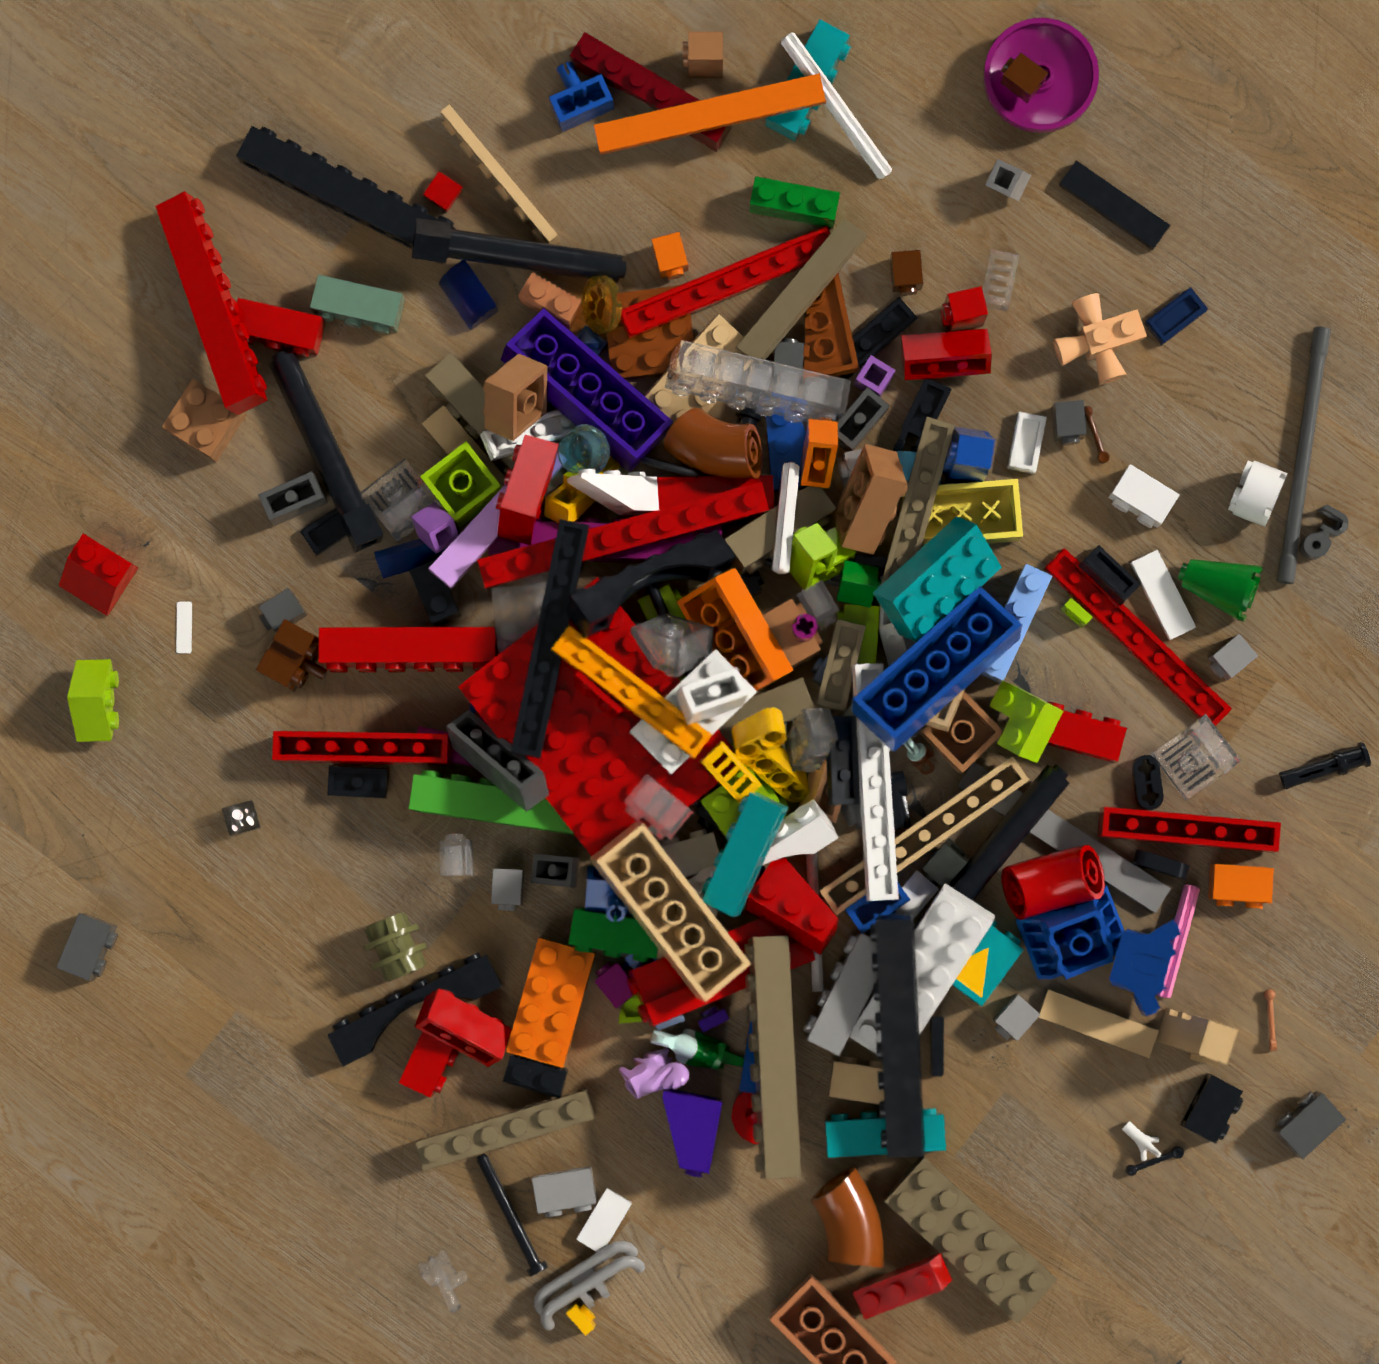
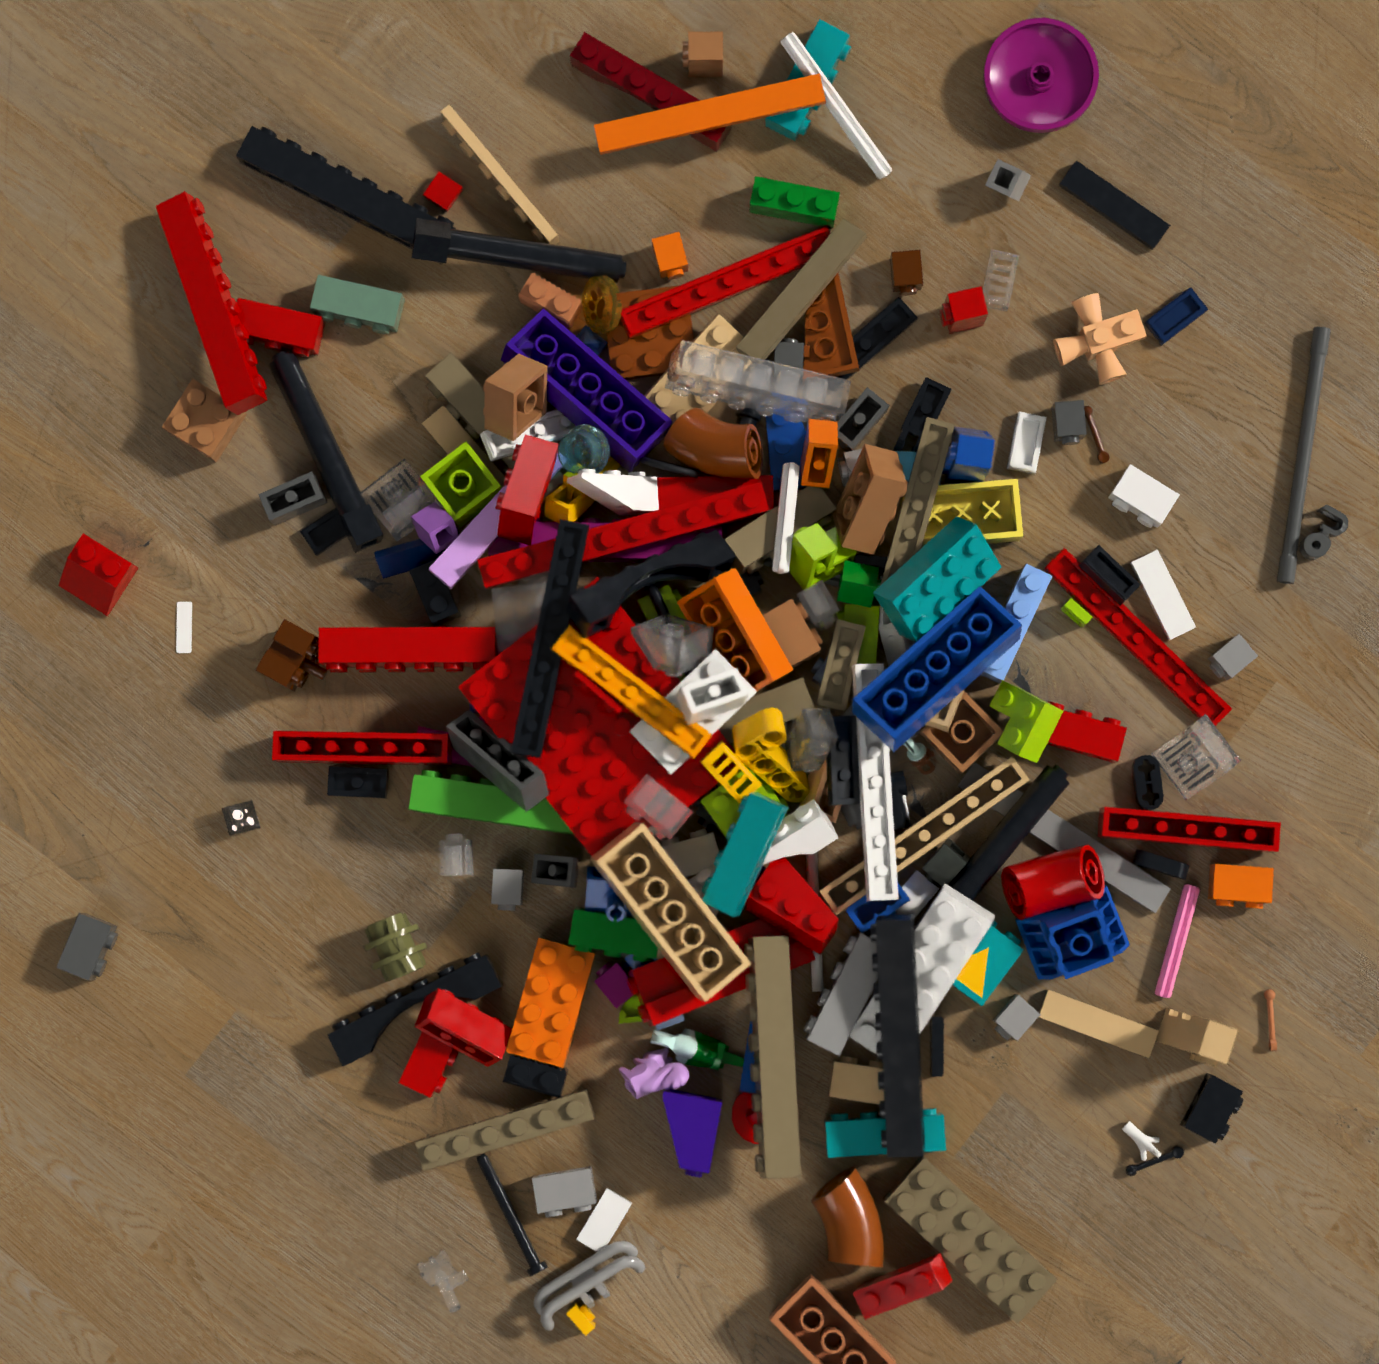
(93, 700): lime brick -> none
(281, 607): dark grey brick -> none
(468, 295): clear blue brick -> none
(581, 99): blue brick -> none
(712, 1018): dark purple plate -> none
(804, 628): magenta piece -> none
(875, 376): medium lavender brick -> none
(946, 354): red brick -> none
(1023, 77): reddish brown brick -> none
(1143, 964): blue slope -> none
(1222, 584): green cone -> none
(1259, 492): white brick -> none
(1308, 1124): dark grey brick -> none
(1338, 762): black pin -> none

